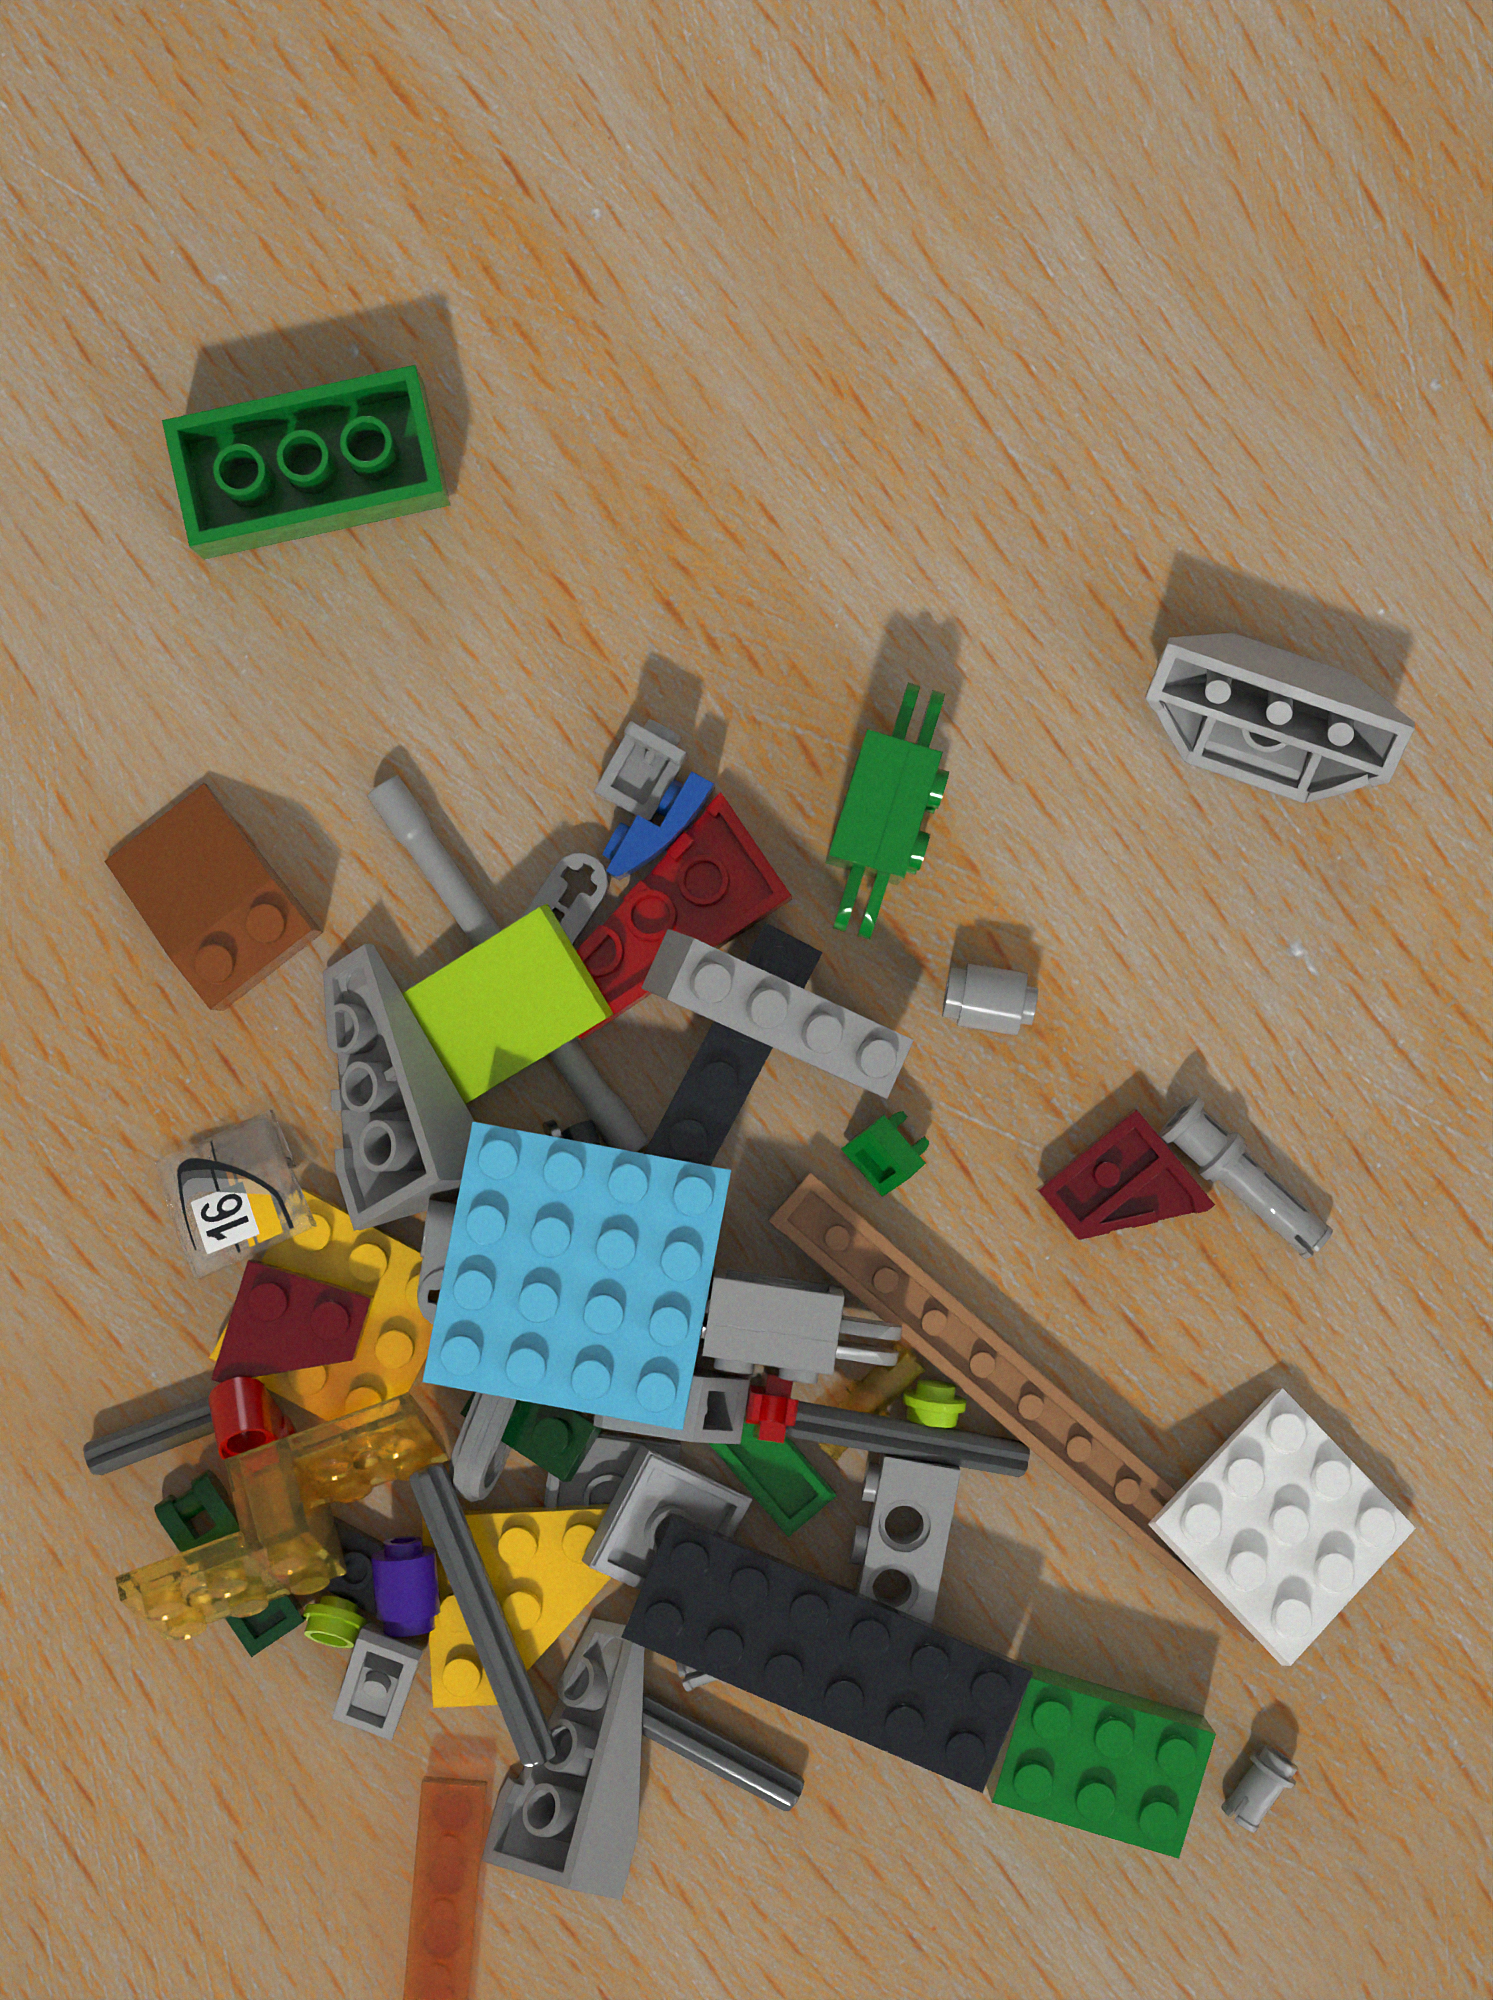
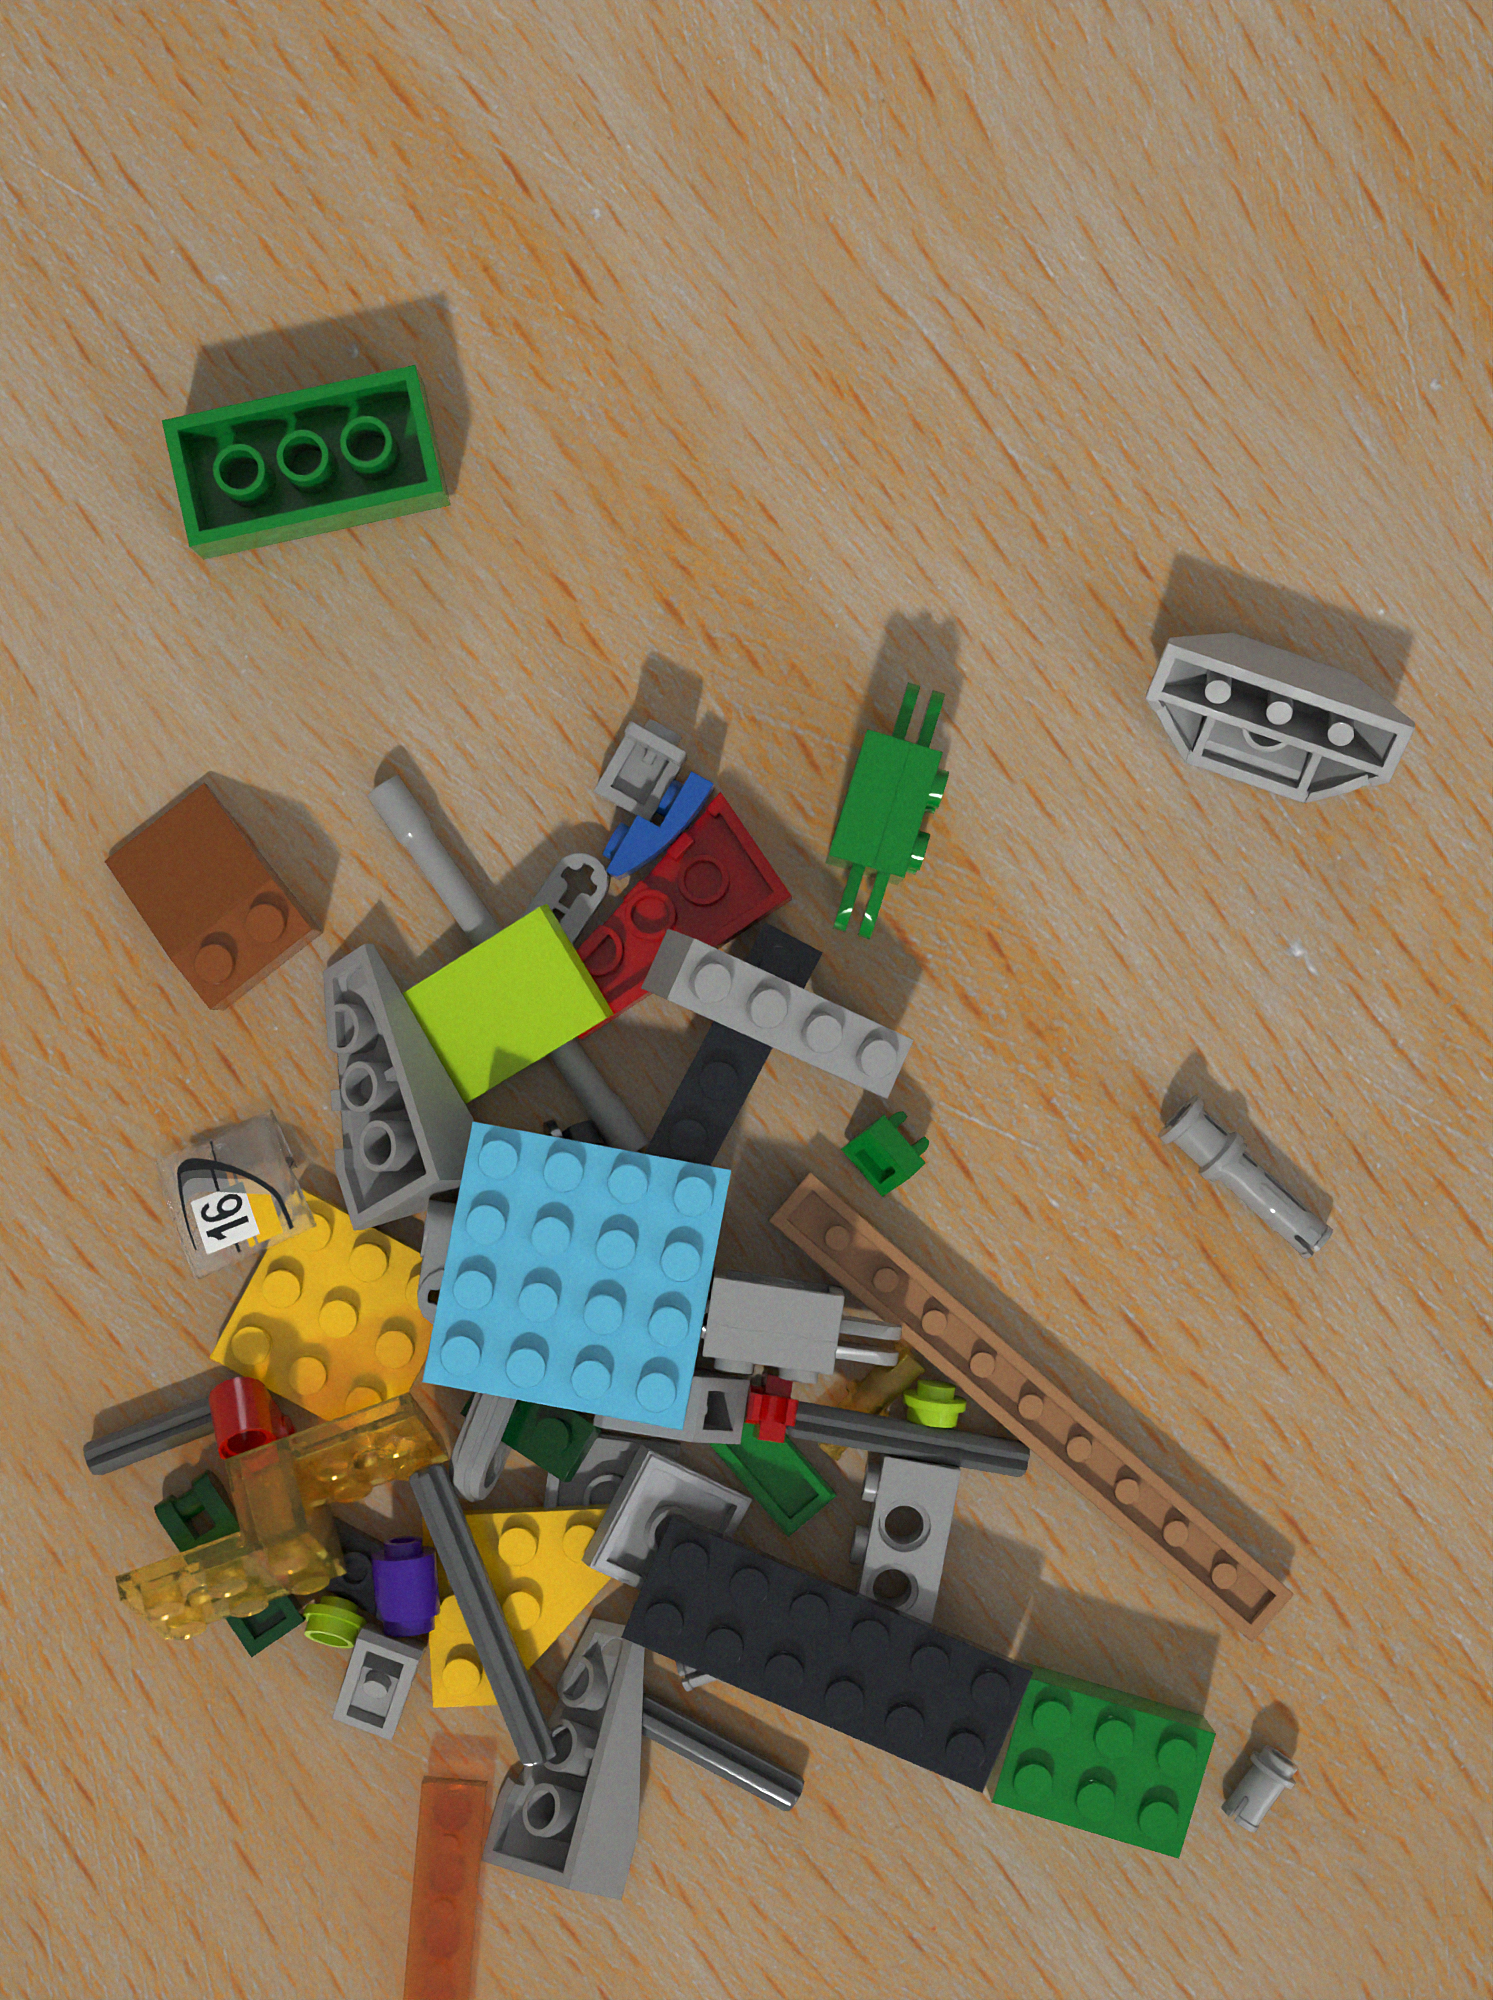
(289, 1324): dark red wing -> none
(989, 998): light grey brick -> none
(1122, 1183): dark red wing -> none
(1282, 1527): white plate -> none

